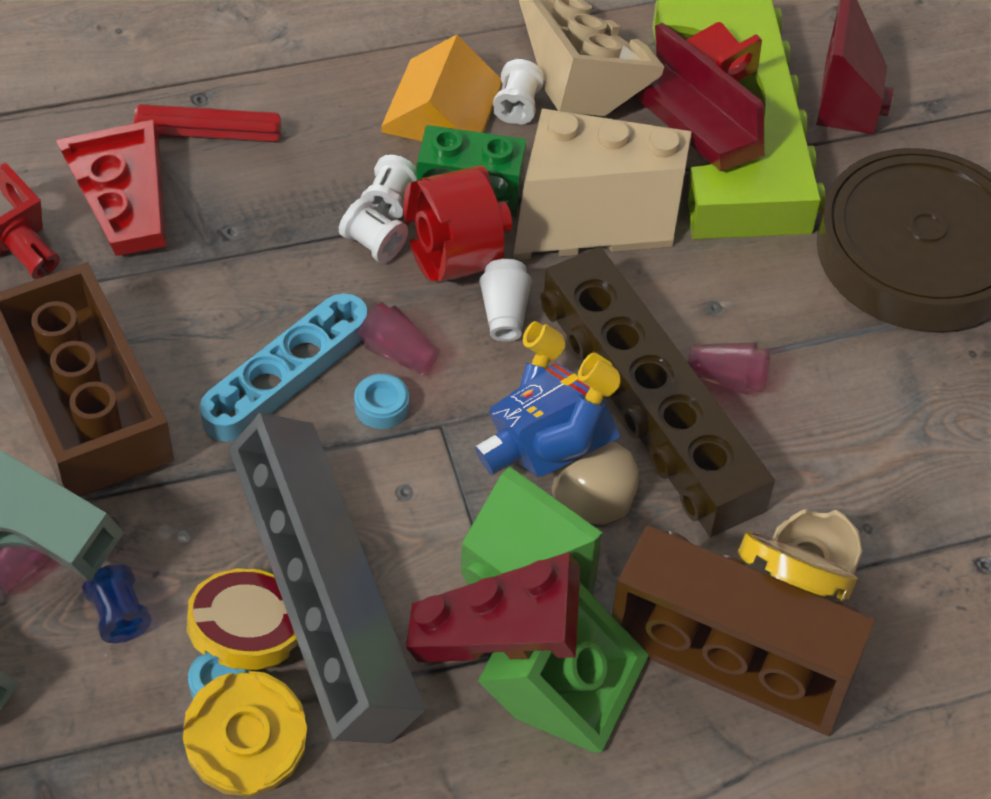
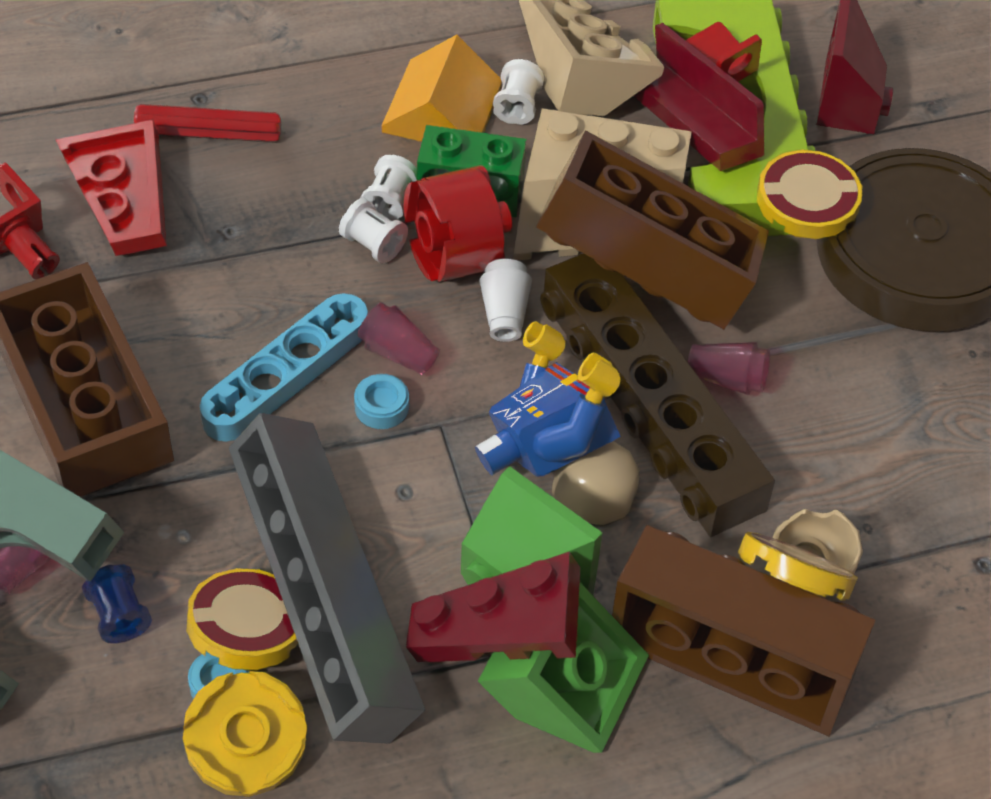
(654, 231): none -> reddish brown brick
(809, 193): none -> tile

